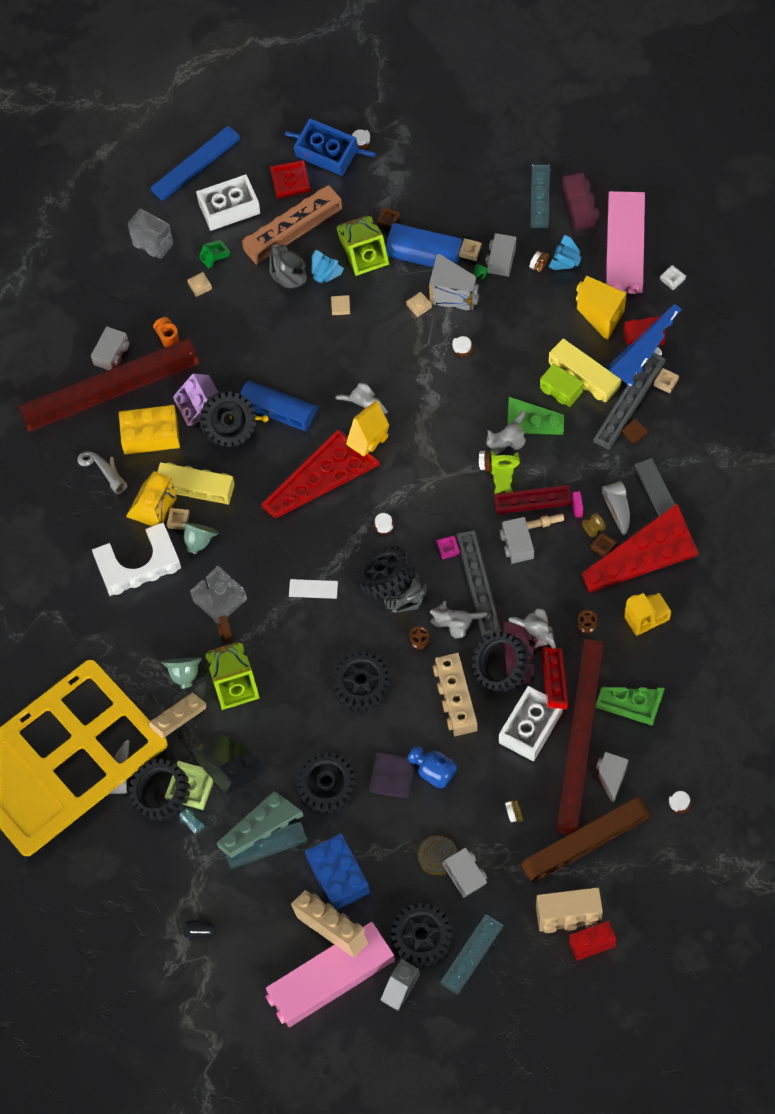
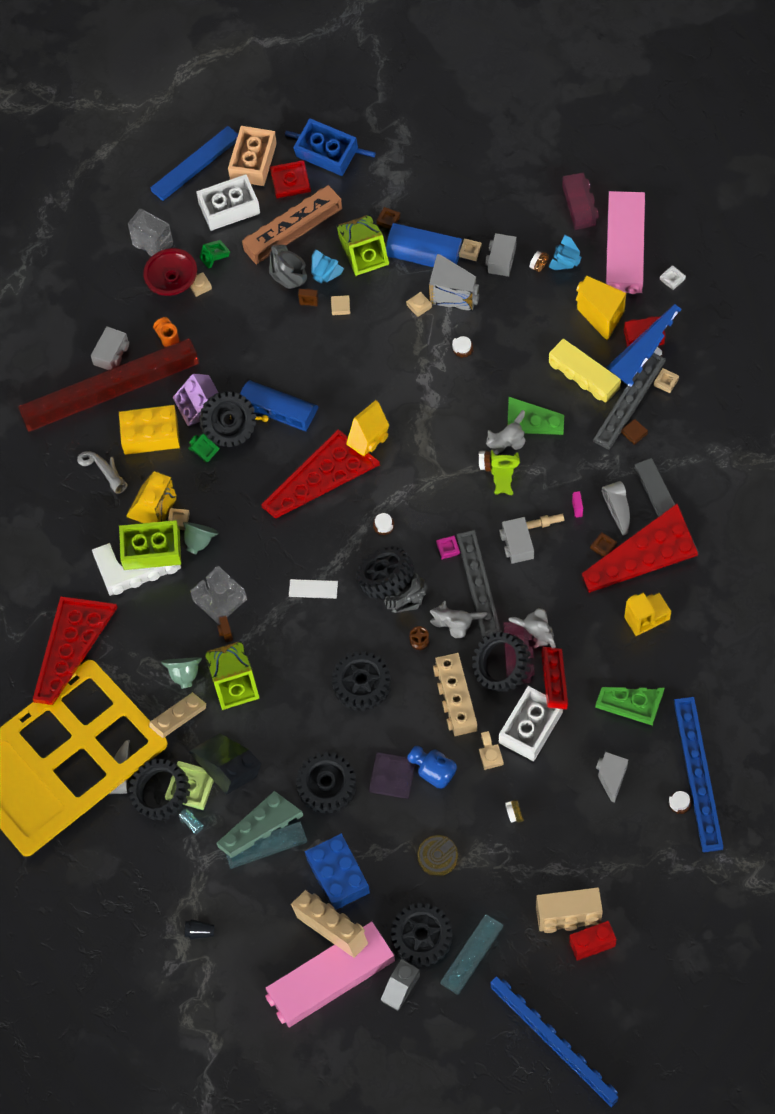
(72, 636): none -> red wing
(150, 545): none -> lime brick
(168, 265): none -> dark red dish
(199, 483): light yellow brick -> none
(203, 447): none -> green bracket
(252, 154): none -> light nougat brick
(308, 297): none -> reddish brown plate
(361, 396): light grey animal -> none
(362, 137): white piece -> none
(465, 872): light grey brick -> none
(480, 271): green hinge -> none
(490, 755): none -> tan plate
(532, 499): dark red plate -> none
(540, 196): clear light blue plate -> none
(561, 385): lime brick -> none
(561, 1047): none -> blue plate
(580, 737): clear red brick -> none
(584, 617): reddish brown wheel -> none
(585, 839): reddish brown beam -> none
(593, 525): clear yellow wheel -> none
(698, 774): none -> blue plate

